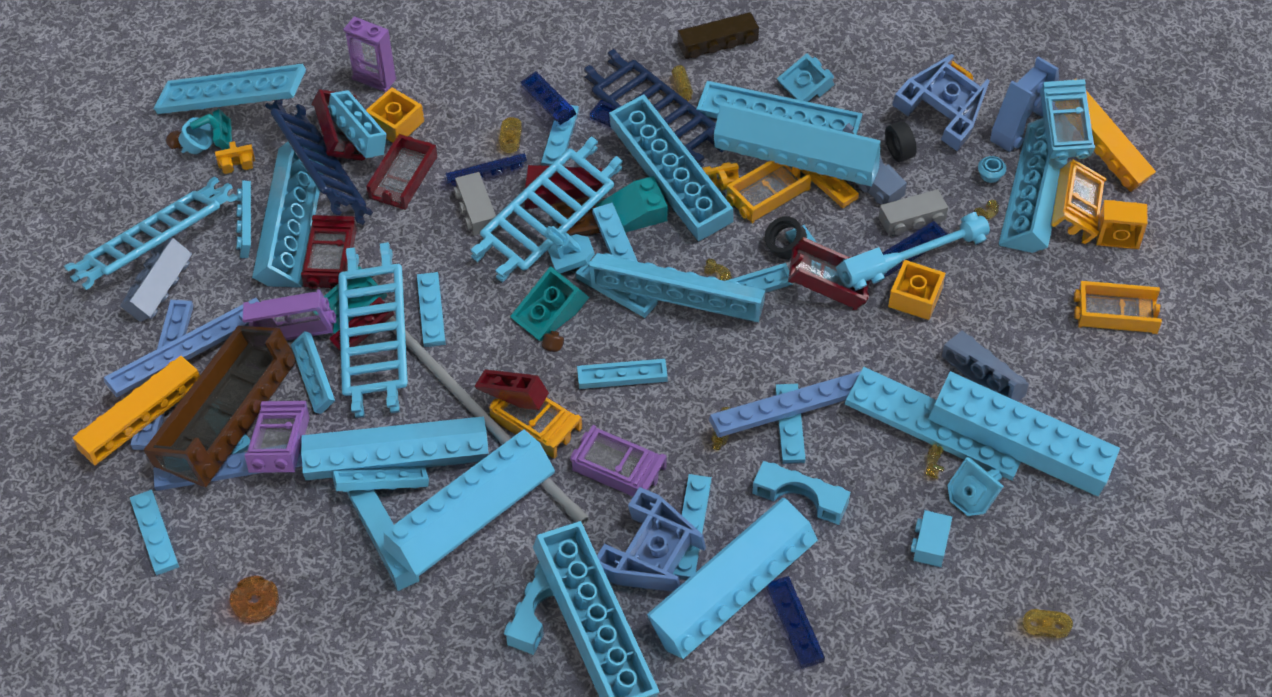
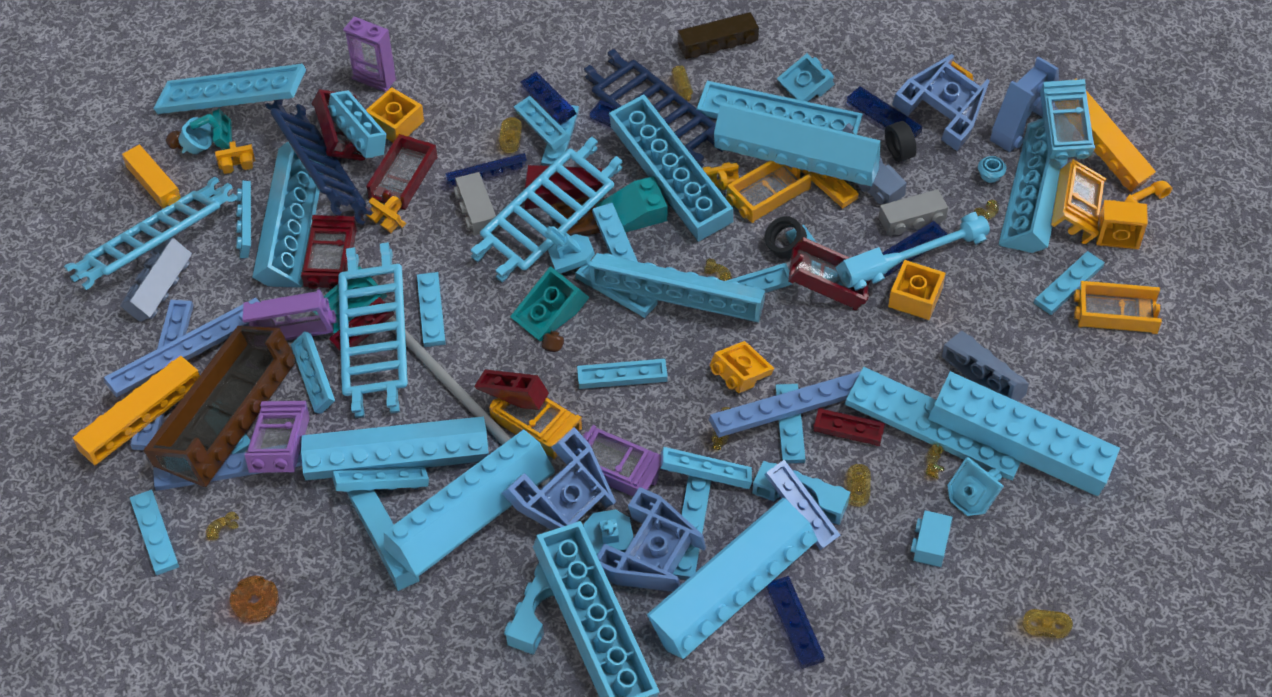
(151, 176): none -> light orange brick
(214, 527): none -> clear yellow arm
(389, 210): none -> light orange hips
(542, 123): none -> medium azure plate
(569, 491): none -> medium blue wedge
(609, 528): none -> medium azure piece
(706, 468): none -> medium azure plate
(740, 366): none -> light orange plate
(791, 488): none -> medium blue plate
(849, 427): none -> dark red plate
(859, 483): none -> clear yellow plate
(880, 110): none -> clear blue plate
(1065, 284): none -> medium azure plate
(1160, 188): none -> light orange bar

